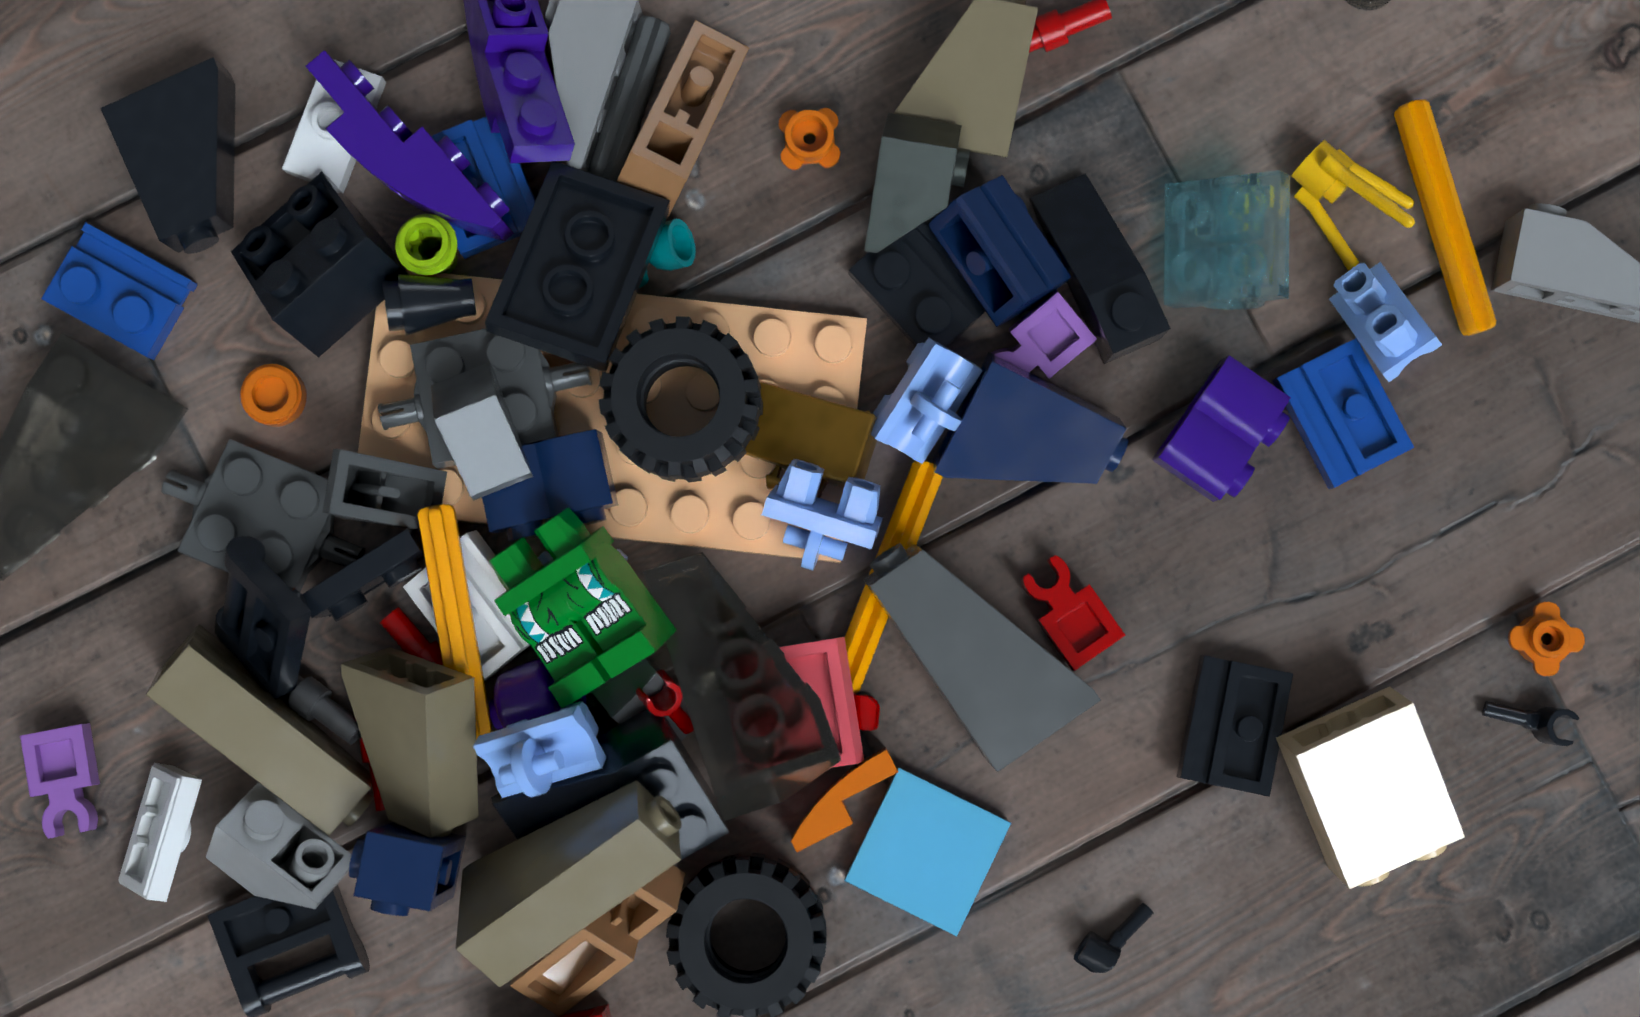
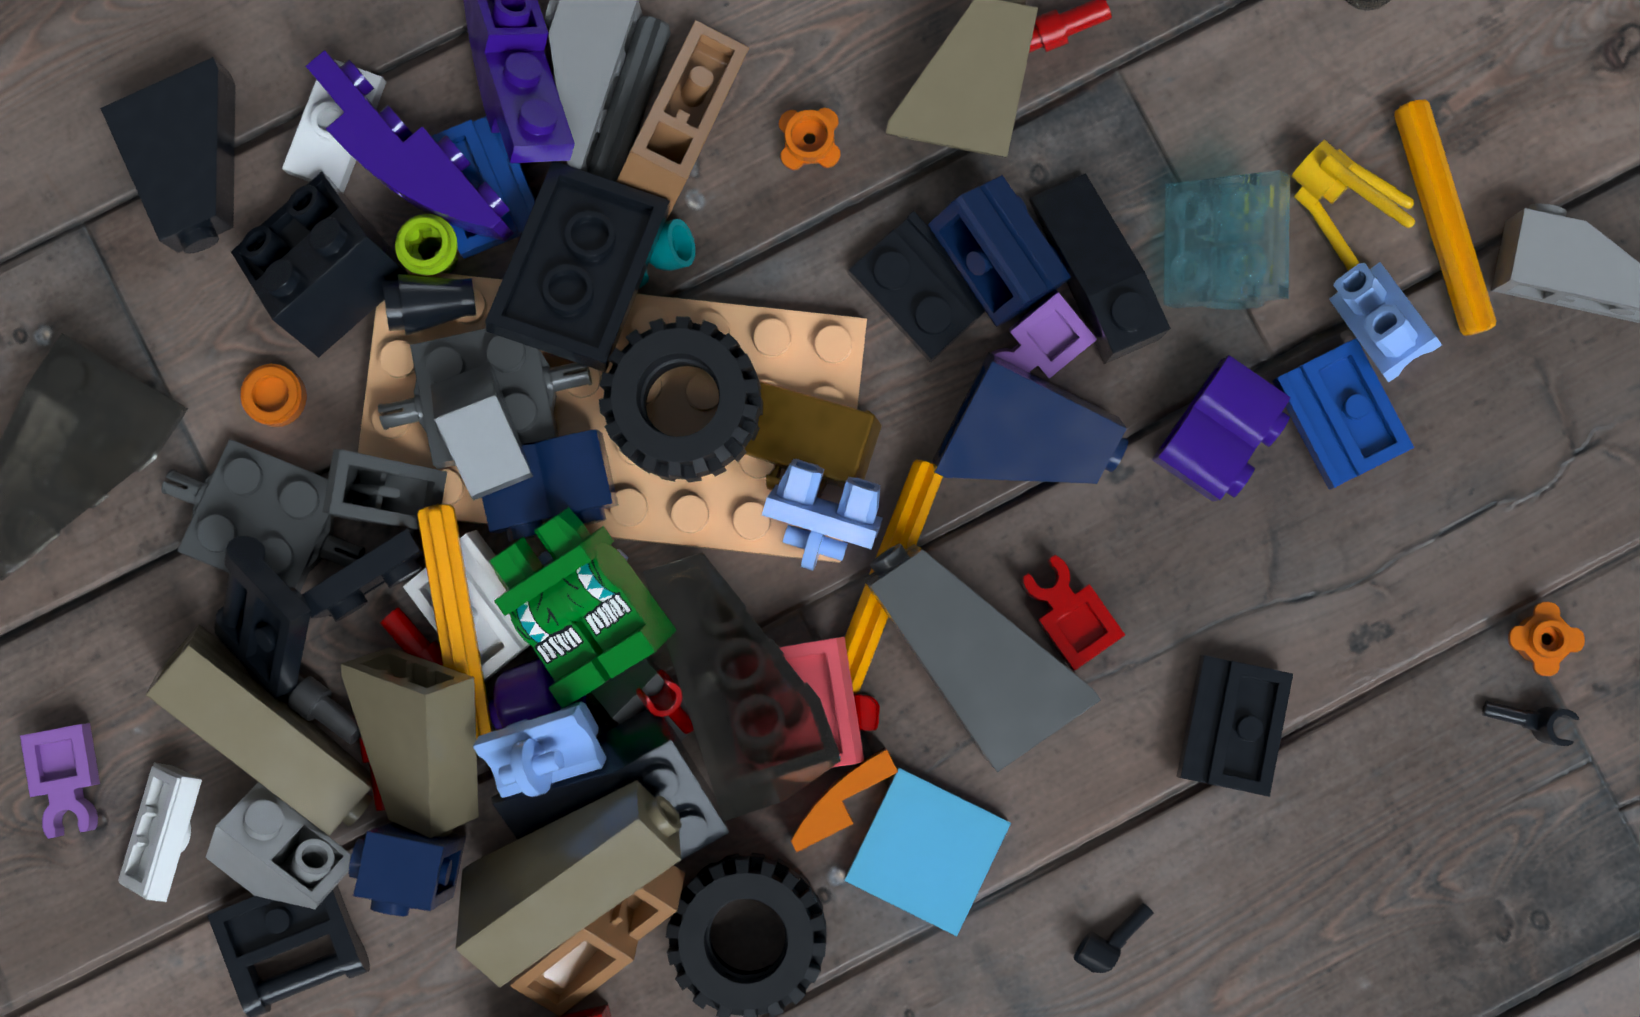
(119, 291): blue plate -> none
(913, 176): pearl dark grey slope -> none
(925, 400): light blue hips -> none
(1371, 788): brick -> none

